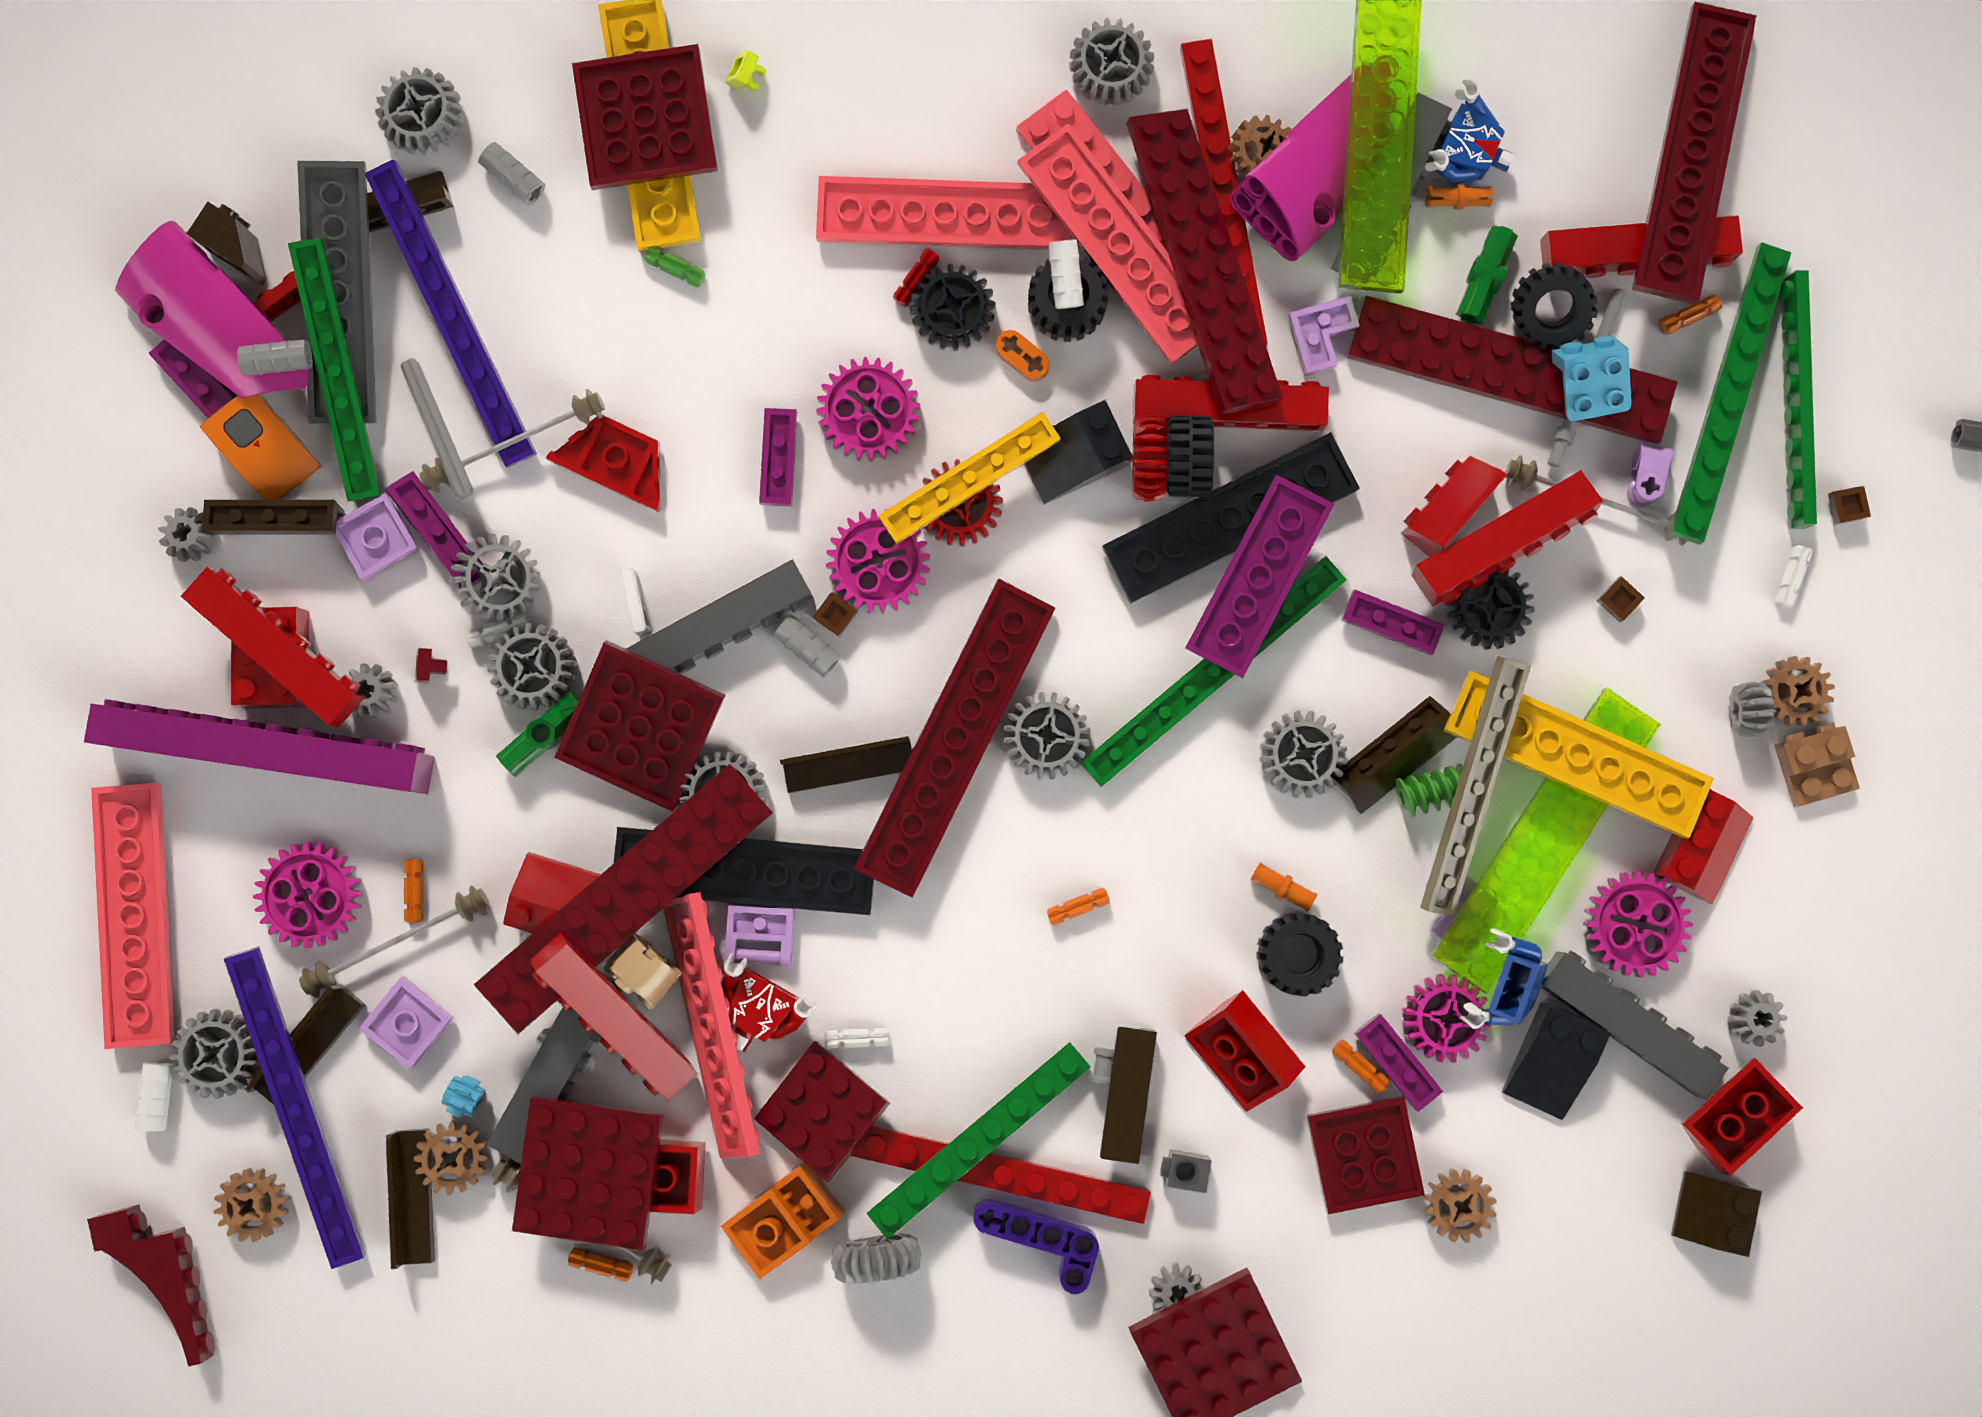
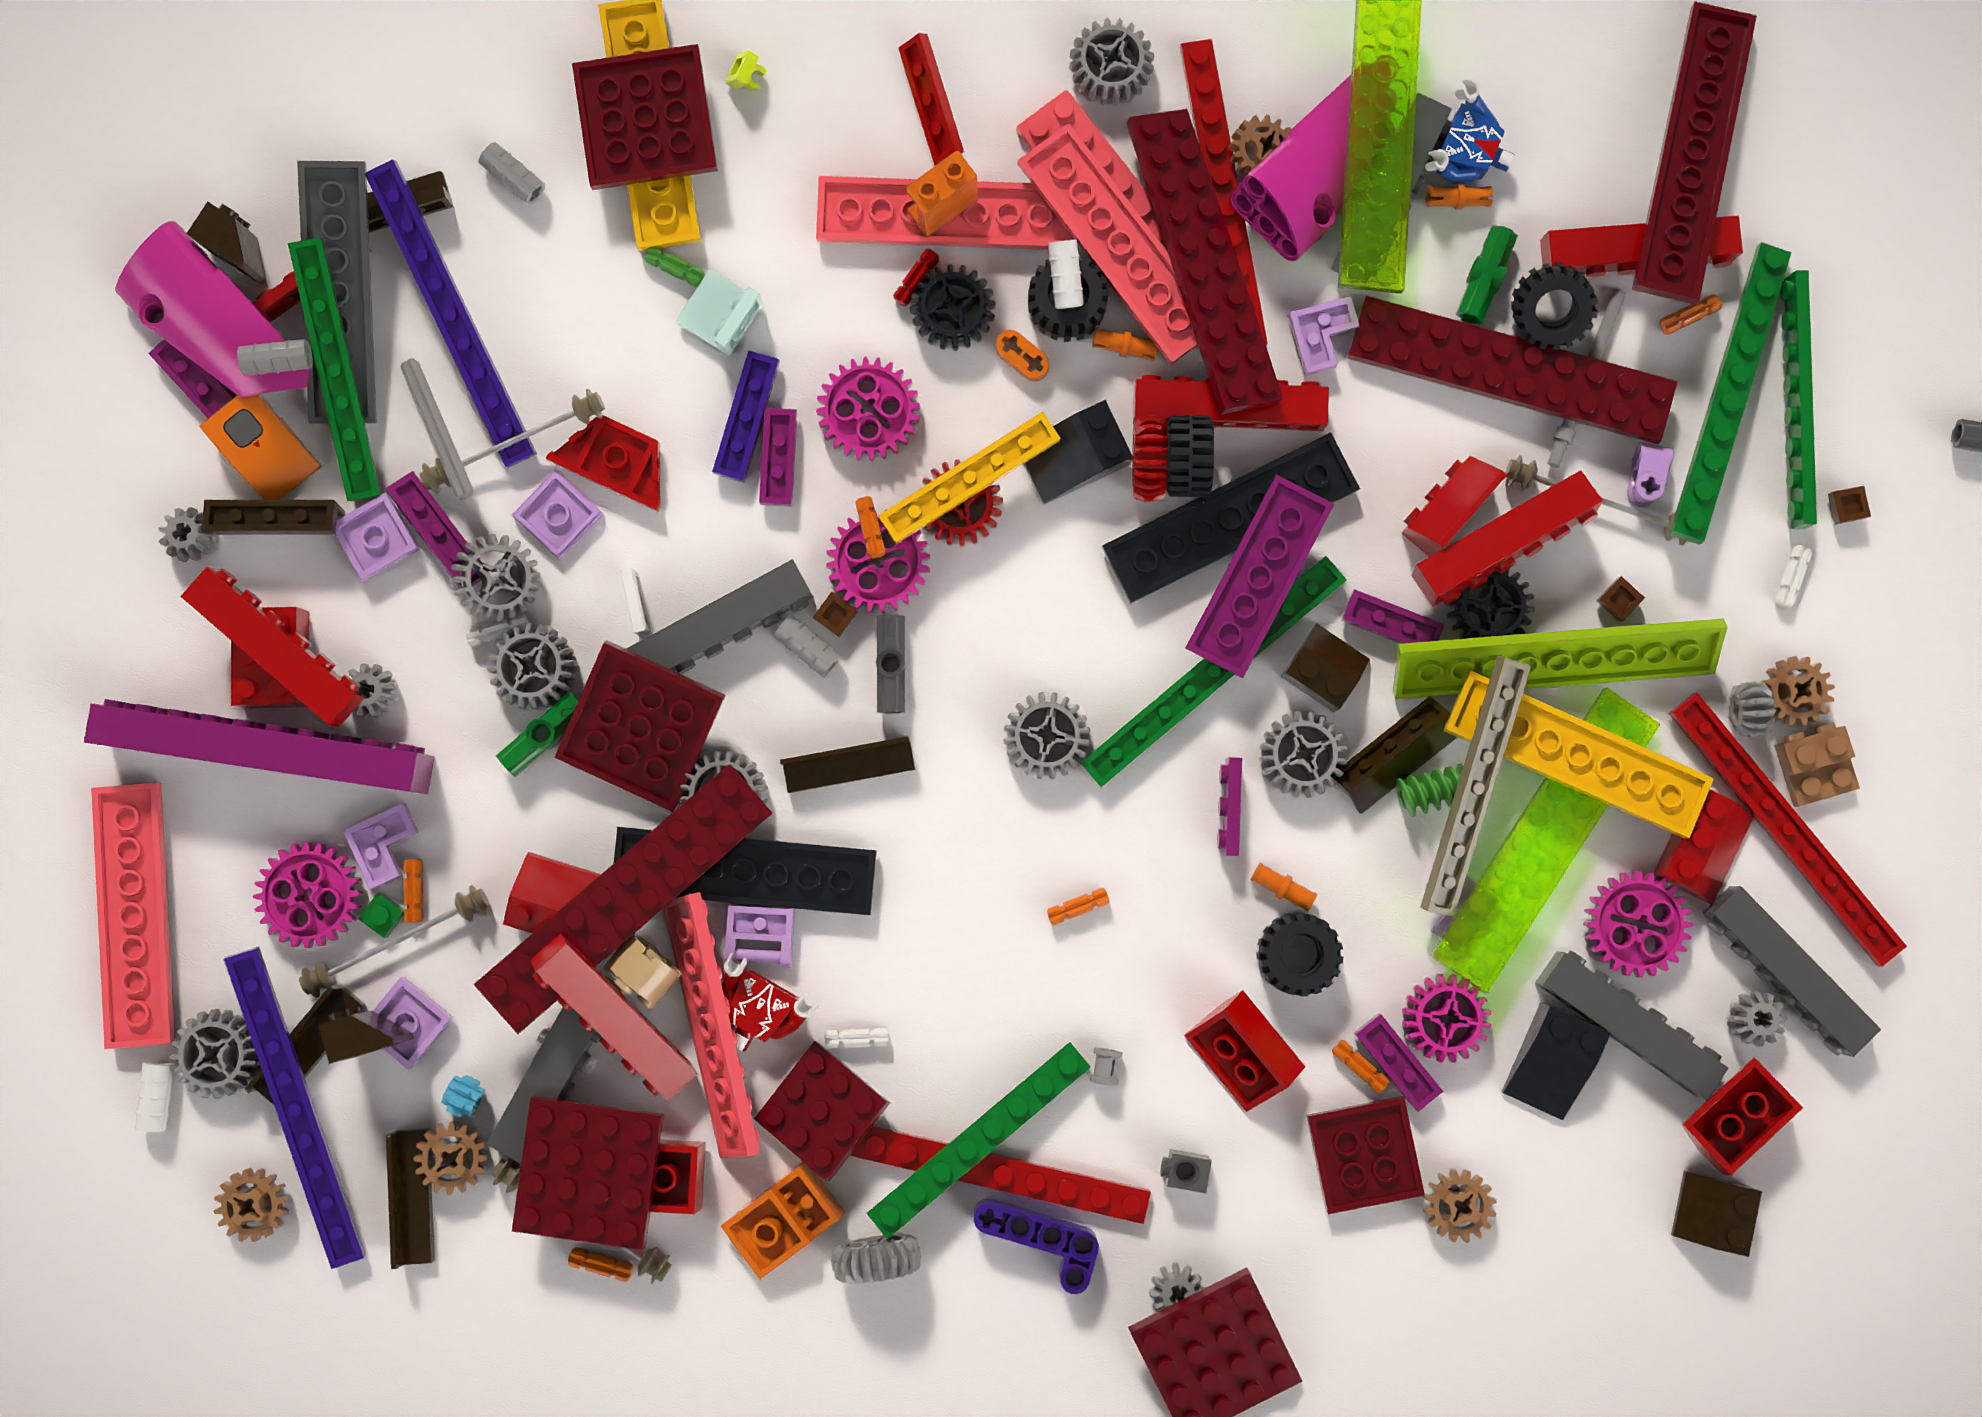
(165, 1267): dark red arch -> none
(358, 1033): none -> dark brown slope
(372, 842): none -> lavender plate
(382, 915): none -> green plate
(394, 116): light grey gear -> none
(427, 666): dark red tile -> none
(557, 514): none -> lavender tile
(720, 312): none -> light aqua bracket
(746, 416): none -> dark purple plate
(870, 527): none -> orange axle
(890, 643): none -> dark grey piece
(930, 97): none -> red plate
(942, 193): none -> orange panel
(954, 738): dark red plate -> none
(1124, 344): none -> orange pin
(1128, 1094): dark brown panel -> none
(1230, 806): none -> magenta plate
(1326, 668): none -> dark brown slope
(1516, 986): blue torso -> none
(1564, 656): none -> lime plate
(1594, 377): medium azure bracket -> none
(1787, 830): none -> red plate
(1791, 972): none -> dark grey brick

